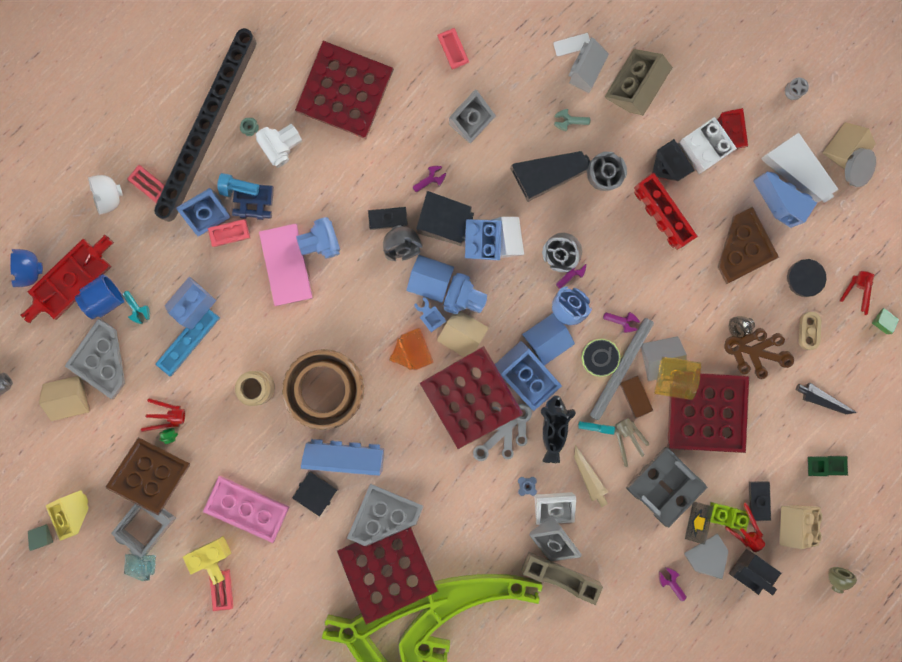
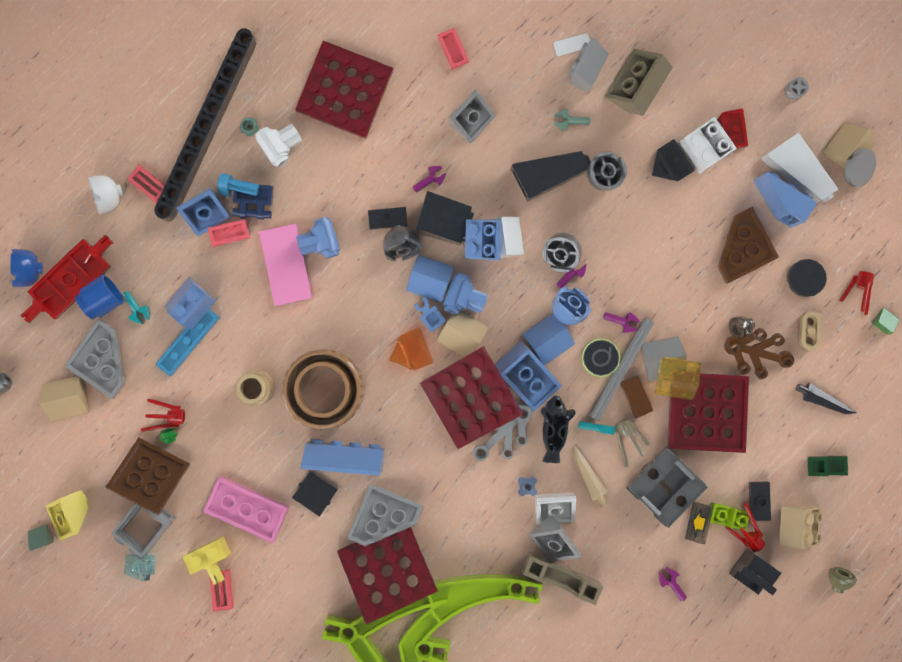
(665, 212): red brick -> none
(709, 557): light grey slope -> none

